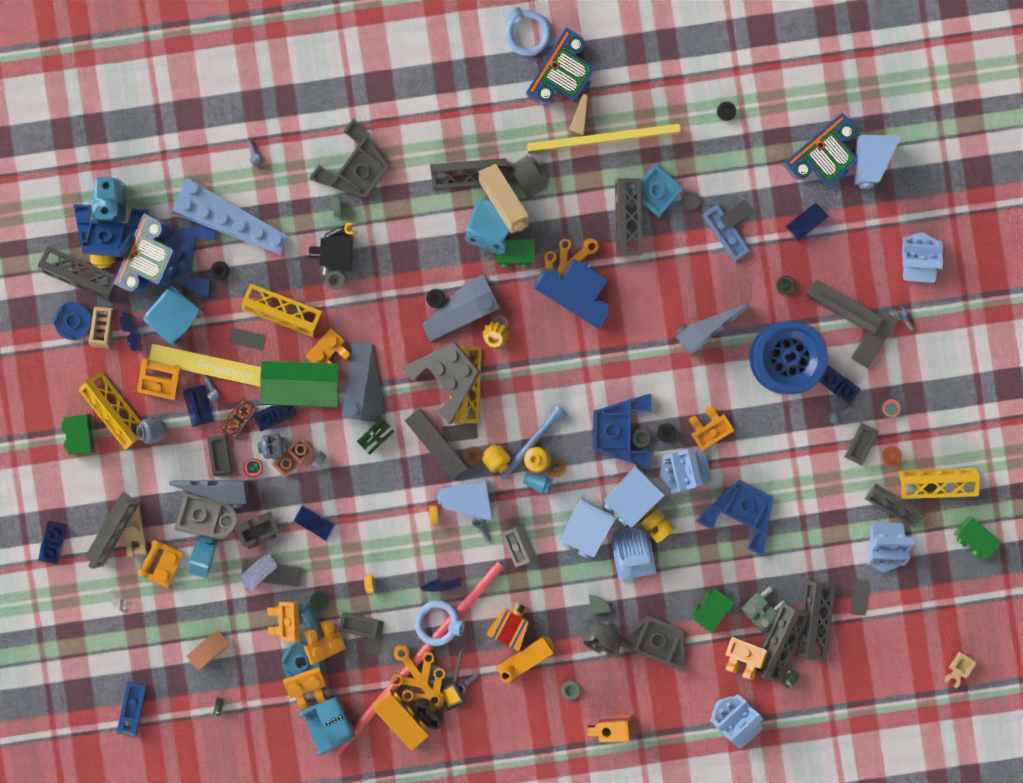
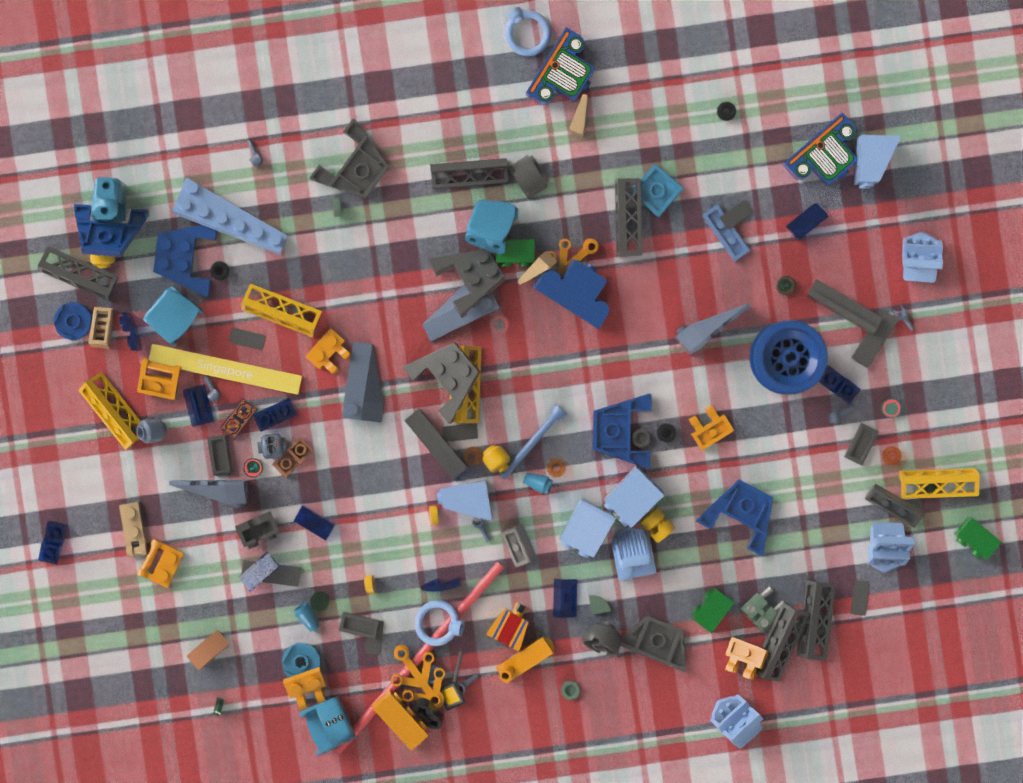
(78, 434): green brick -> none
(111, 530): dark grey fence -> none
(118, 603): clear arm -> none
(132, 708): blue plate -> none
(148, 256): brick -> none
(202, 556): dark azure brick -> none
(204, 517): light grey tile -> none
(288, 621): light orange plate -> none
(299, 384): green slope -> none
(318, 460): sand blue tile -> none
(324, 647): light orange plate -> none
(335, 253): black torso -> none
(375, 436): dark green hips -> none
(431, 293): black plate -> none
(477, 273): none -> dark grey wing
(495, 334): yellow piece -> none
(503, 198): tan brick -> none
(537, 459): yellow head -> none
(541, 265): none -> tan slope
(565, 598): none -> clear blue slope
(603, 138): light yellow tile -> none
(620, 728): light orange torso -> none
(684, 470): light blue piece -> none
(690, 201): dark grey piece -> none
(790, 678): tile -> none
(961, 667): tan plate -> none

